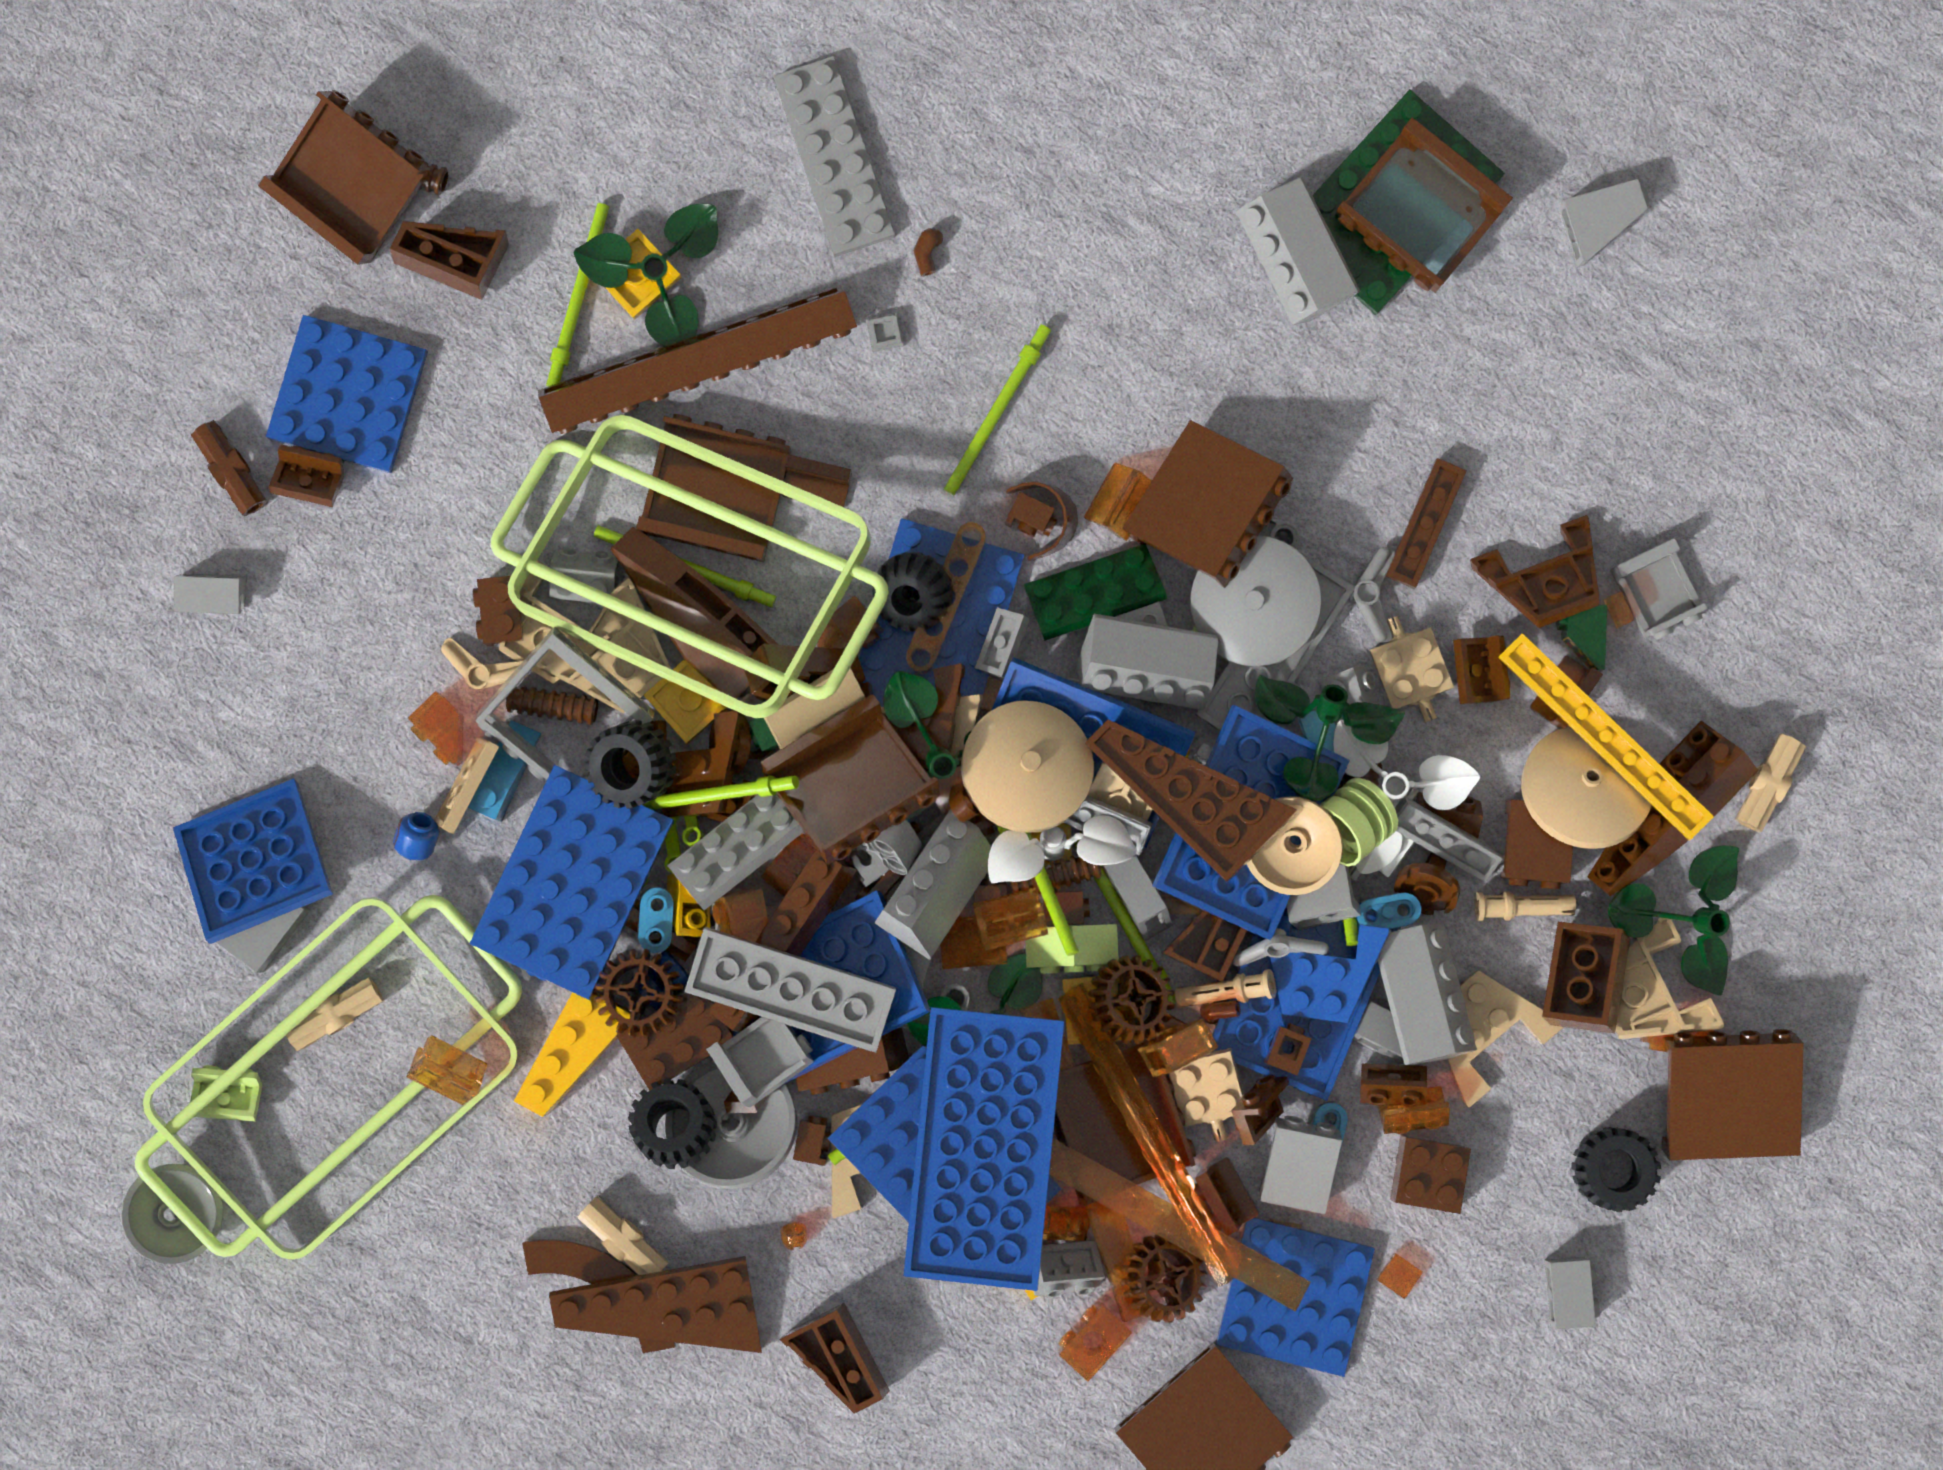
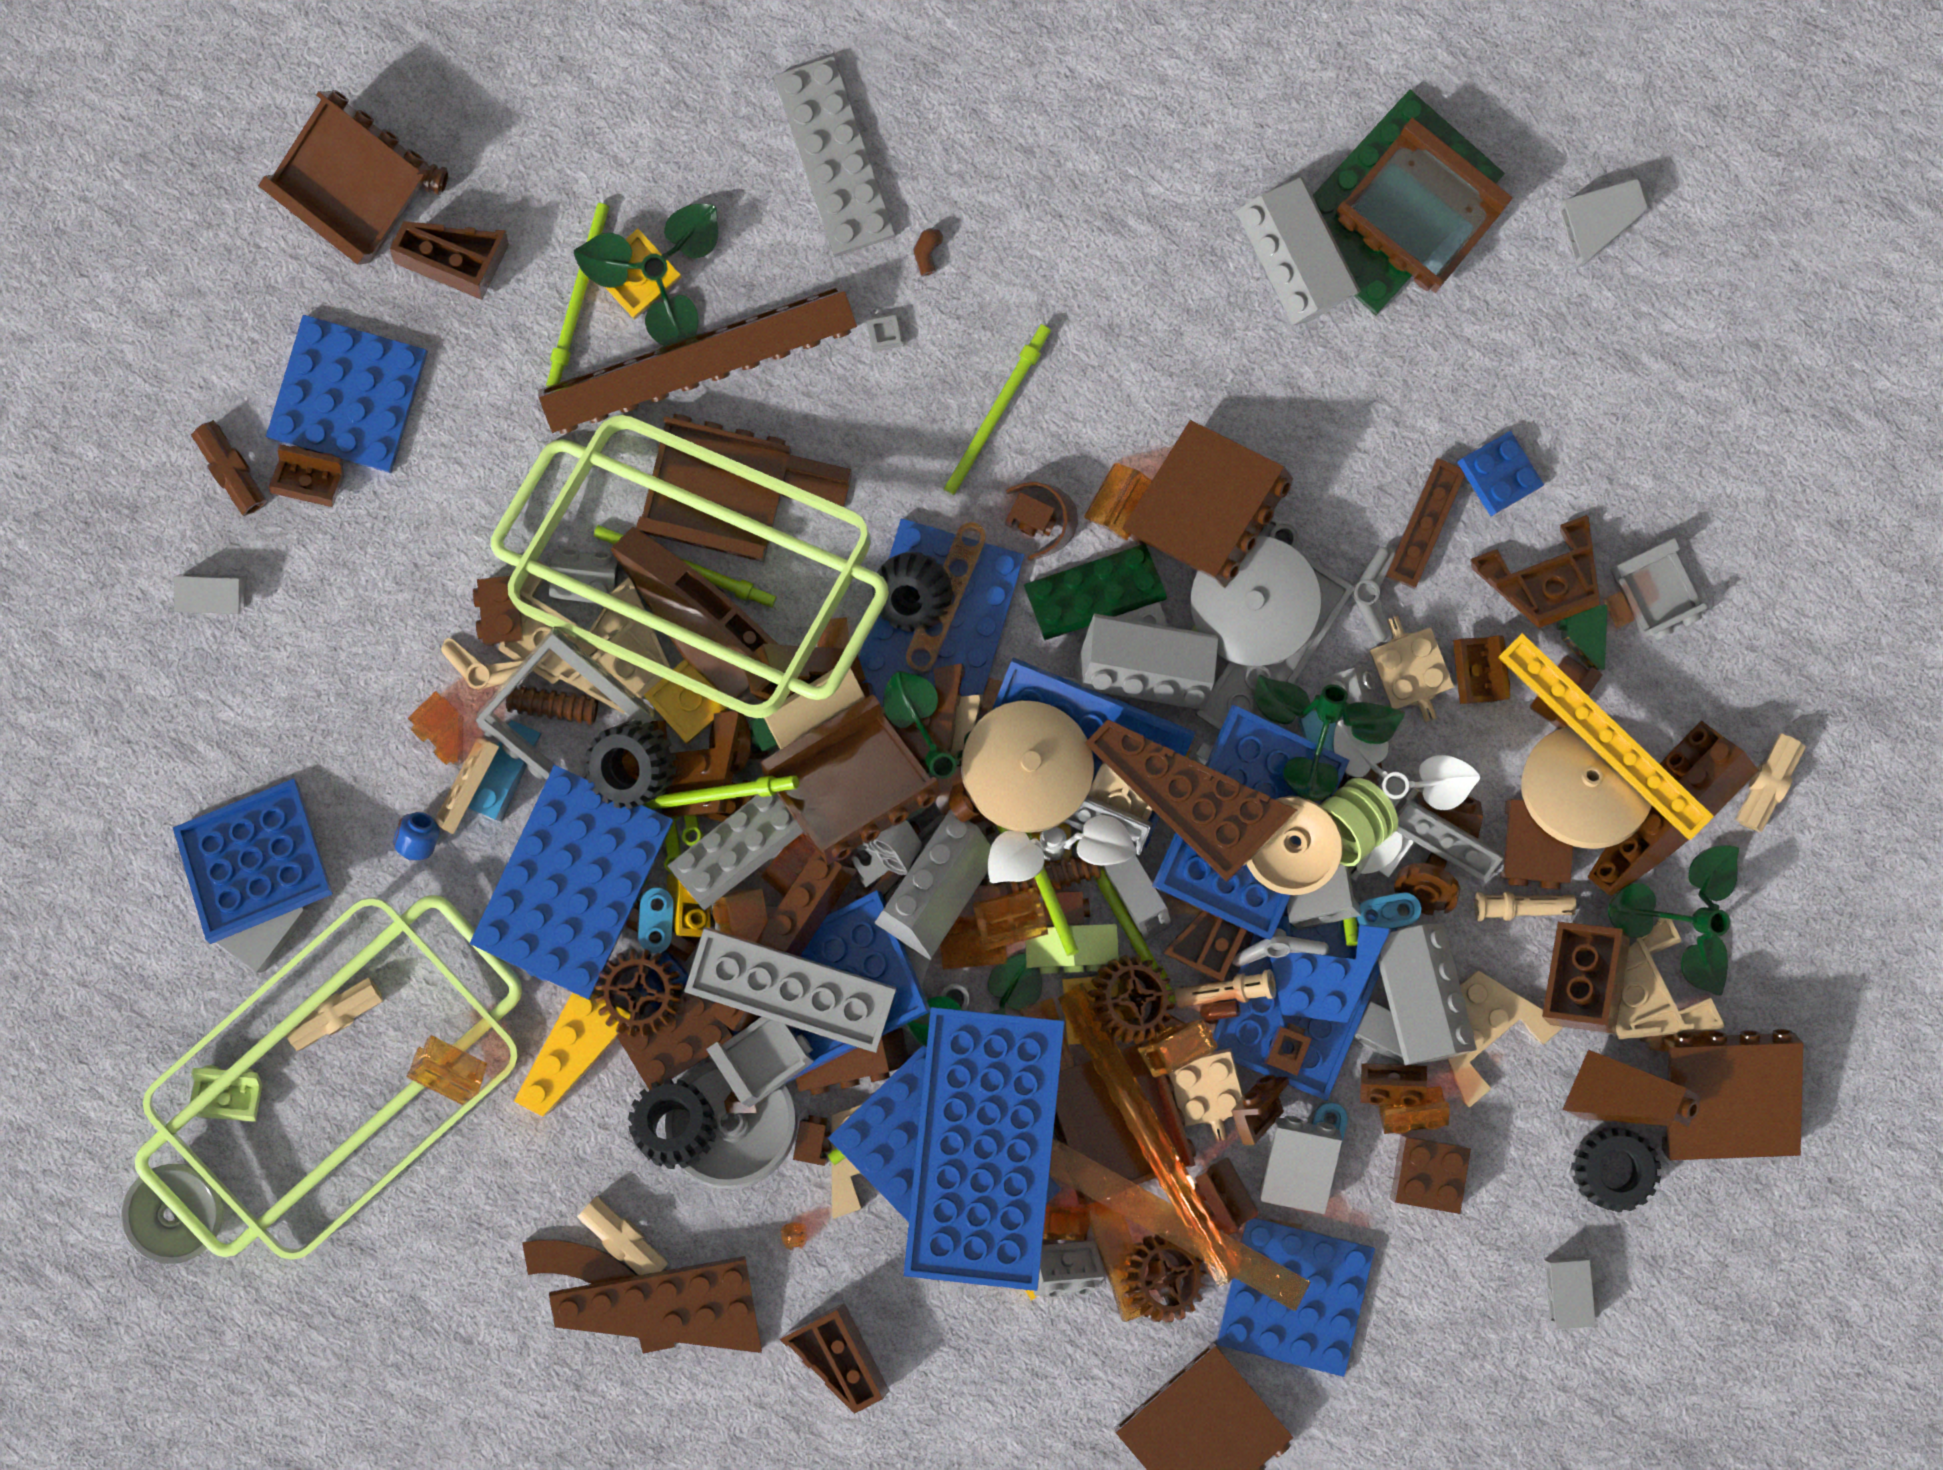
(848, 618): reddish brown brick -> none
(1002, 642): light grey panel -> none
(1089, 1360): clear orange brick -> none
(1399, 1275): clear orange tile -> none
(1500, 473): none -> blue plate
(1625, 1094): none -> reddish brown slope

